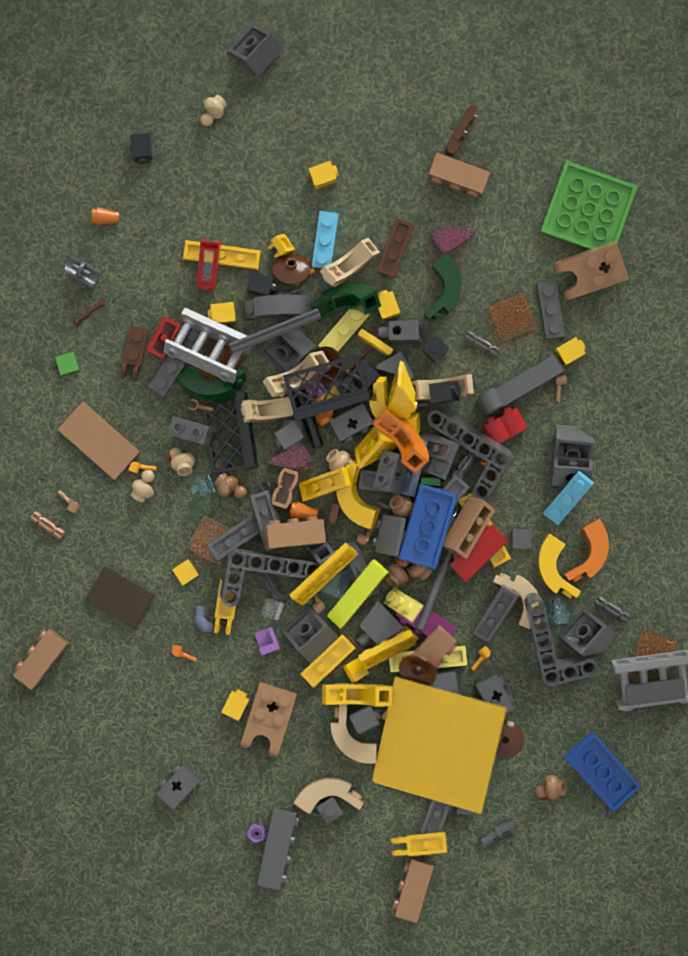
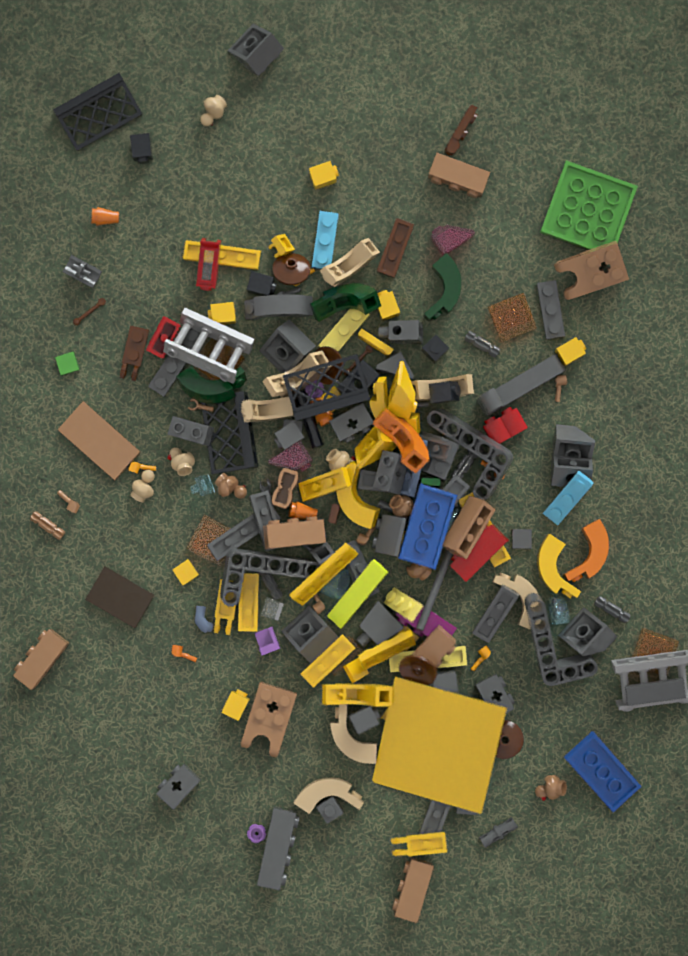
(90, 96): none -> black fence
(249, 603): none -> yellow plate
(275, 330): dark grey axle -> none
(397, 574): medium nougat animal -> none

